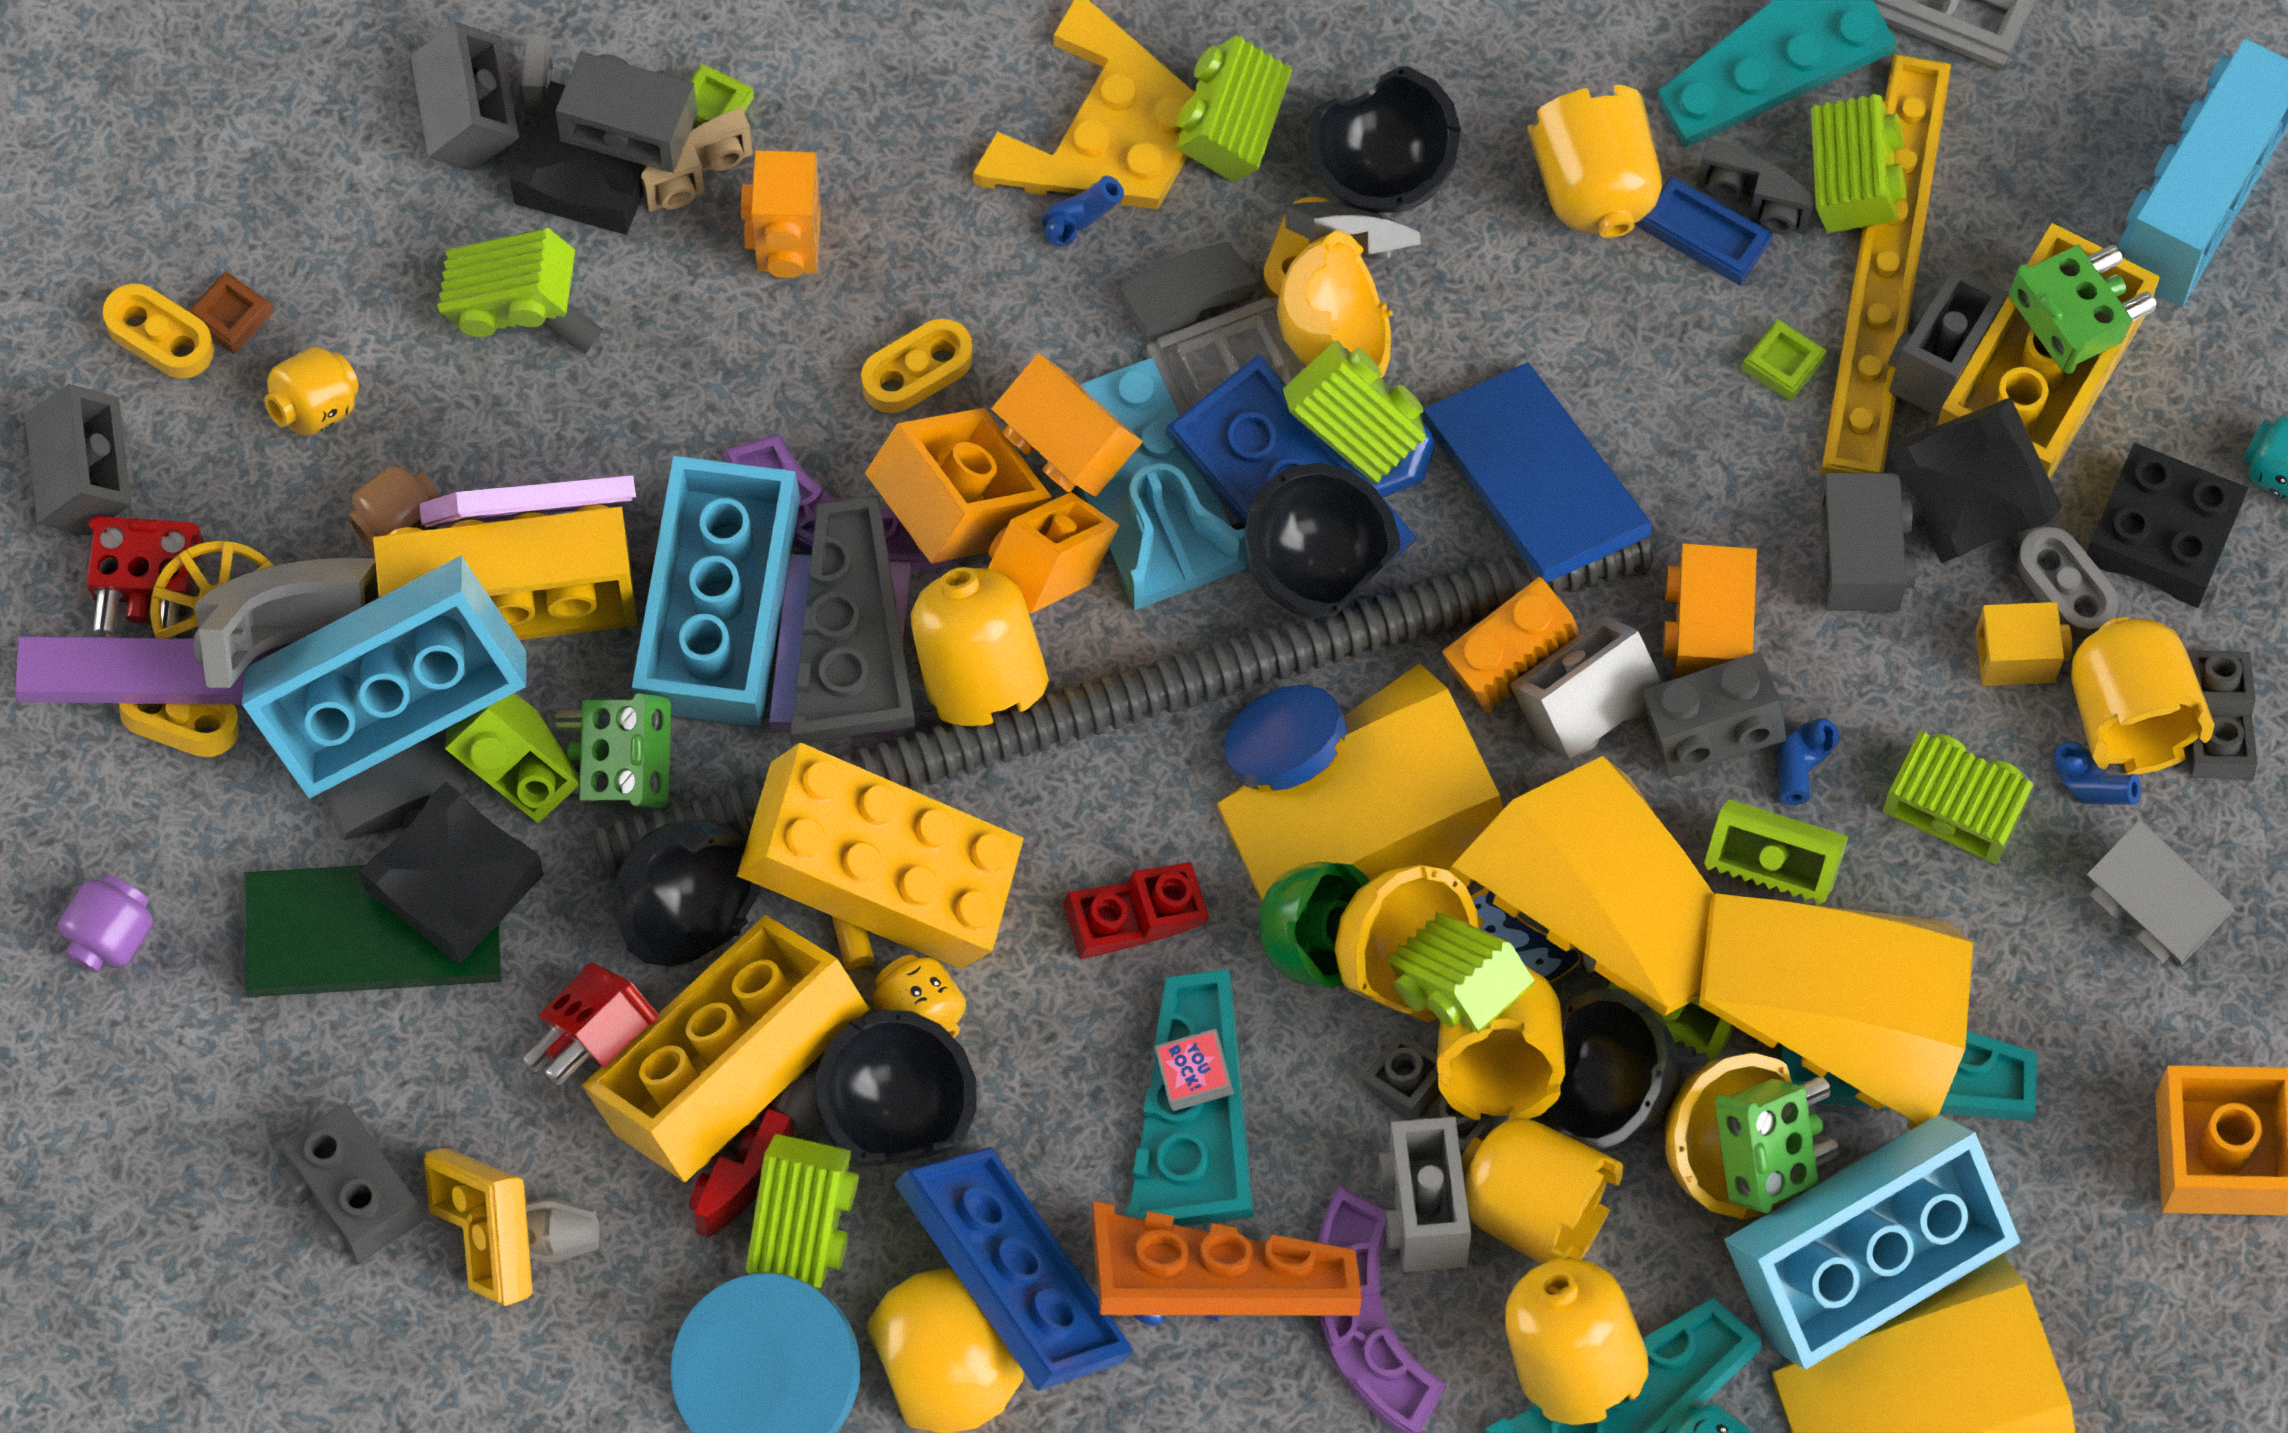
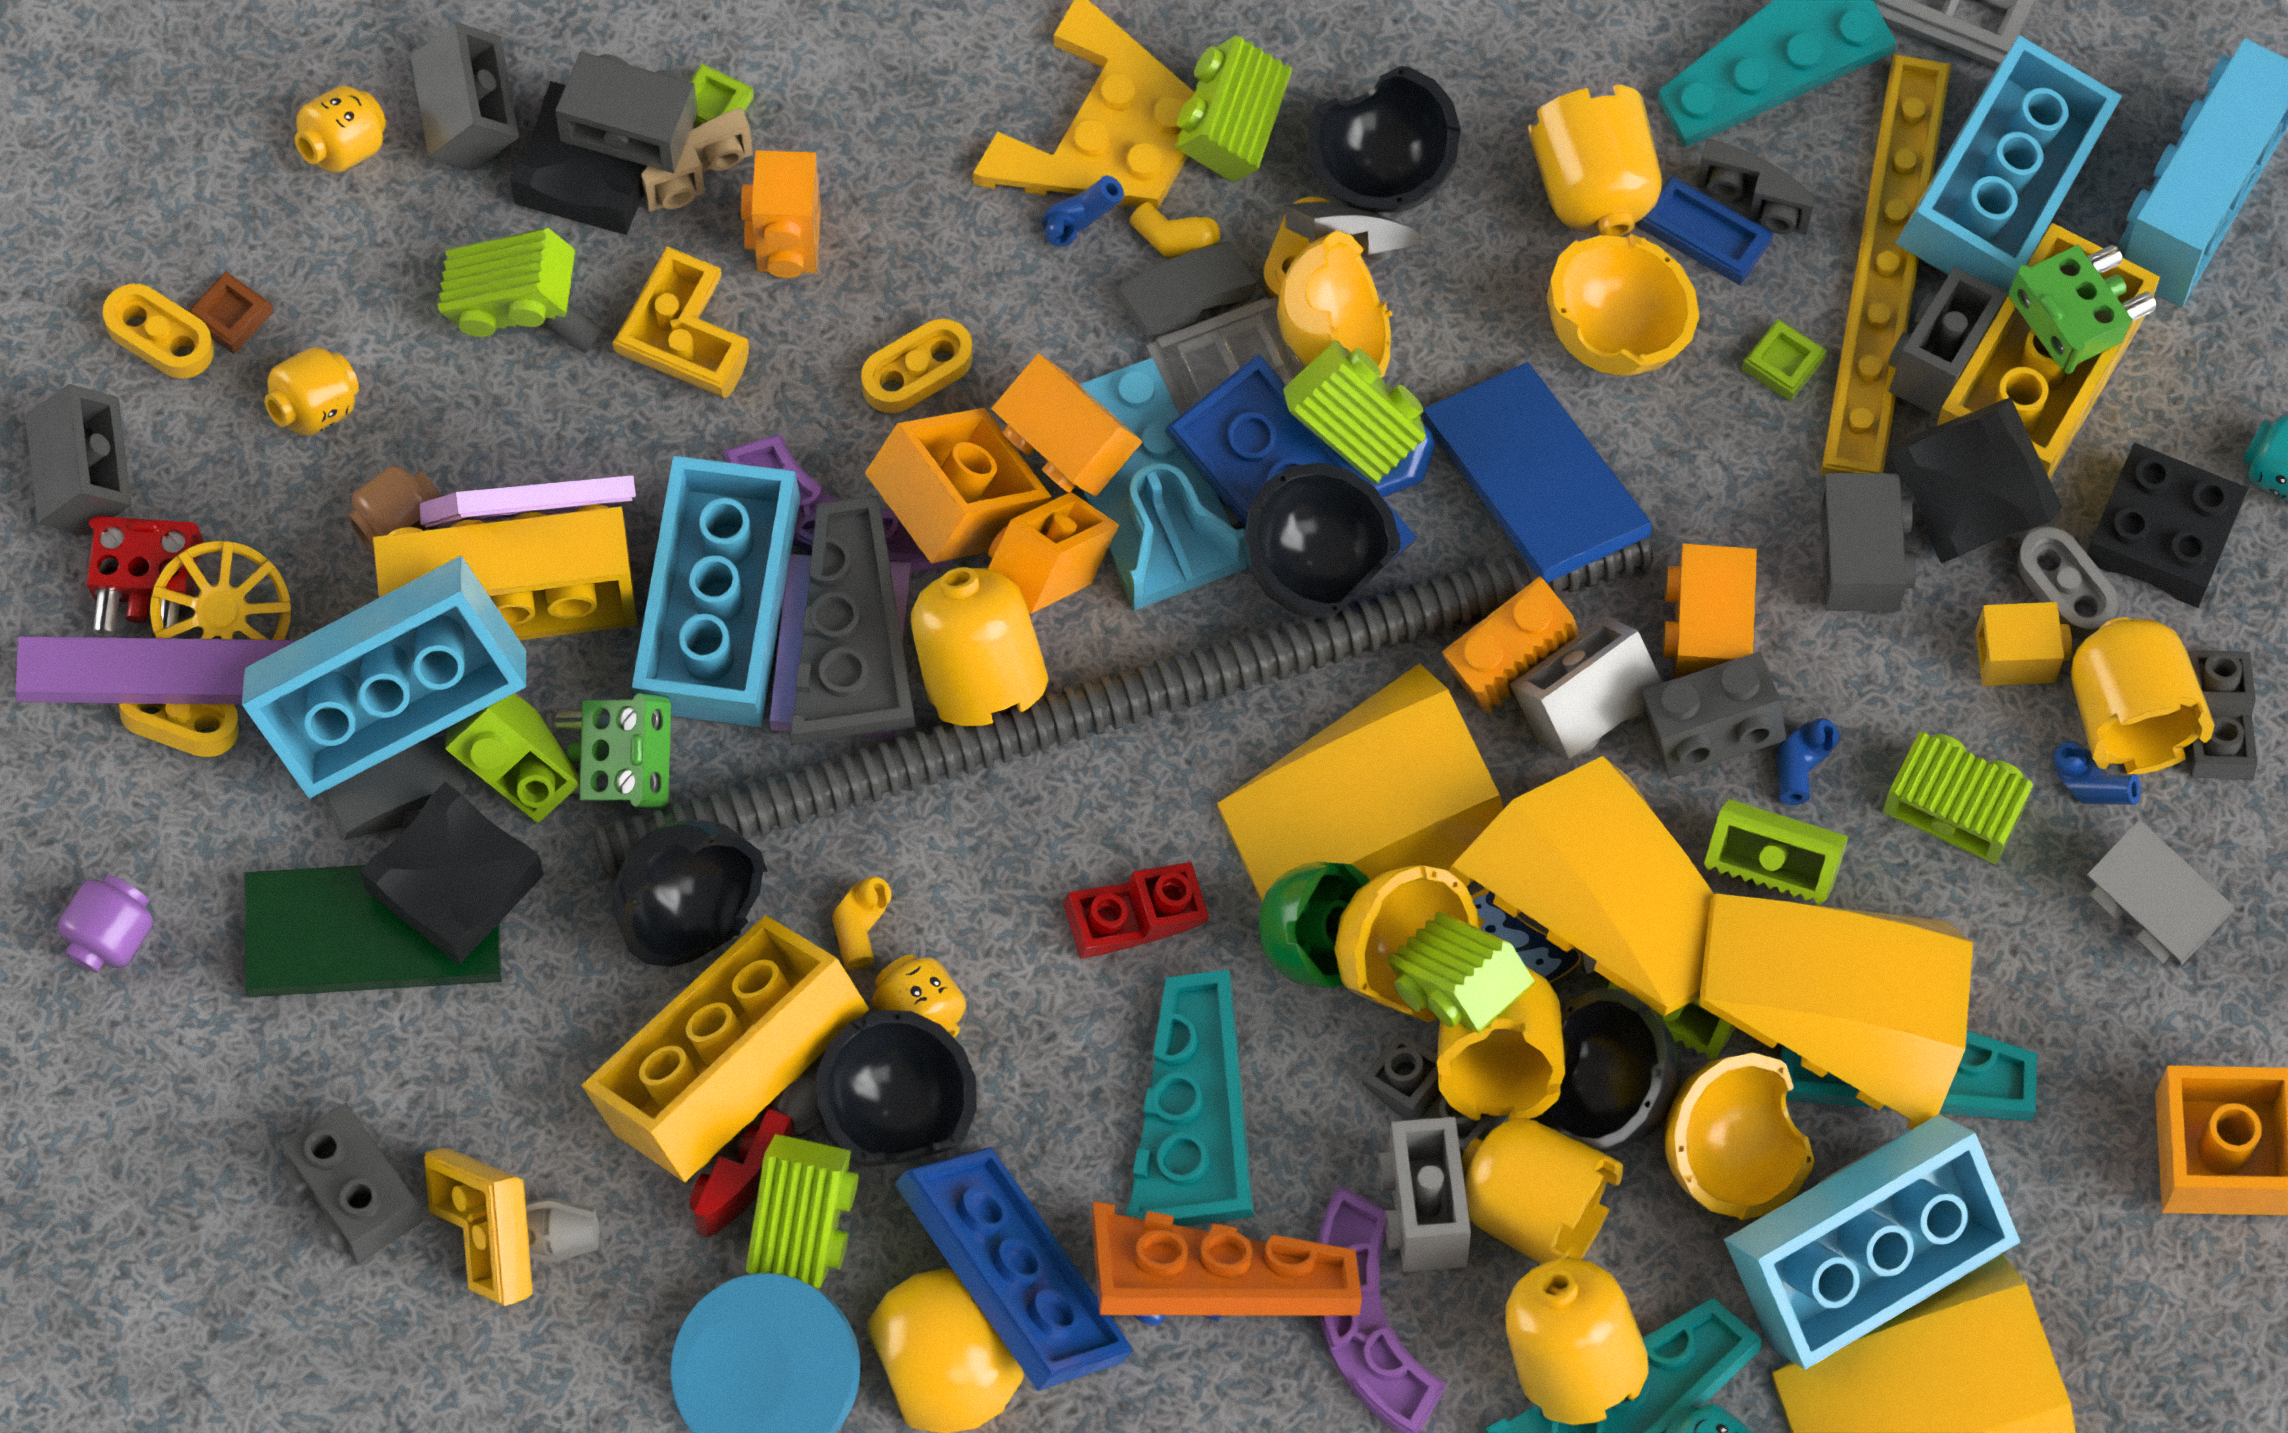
(276, 609): light grey arch -> none
(340, 129): none -> yellow head
(537, 71): light grey tile -> none
(589, 1021): red piece -> none
(667, 331): none -> yellow brick
(880, 856): yellow brick -> none
(1174, 236): none -> yellow arm
(1194, 1070): tile -> none
(1285, 737): blue tile -> none
(1621, 304): none -> yellow cylinder
(1770, 1141): bright green piece -> none
(1855, 163): lime brick -> none
(2009, 166): none -> medium azure brick

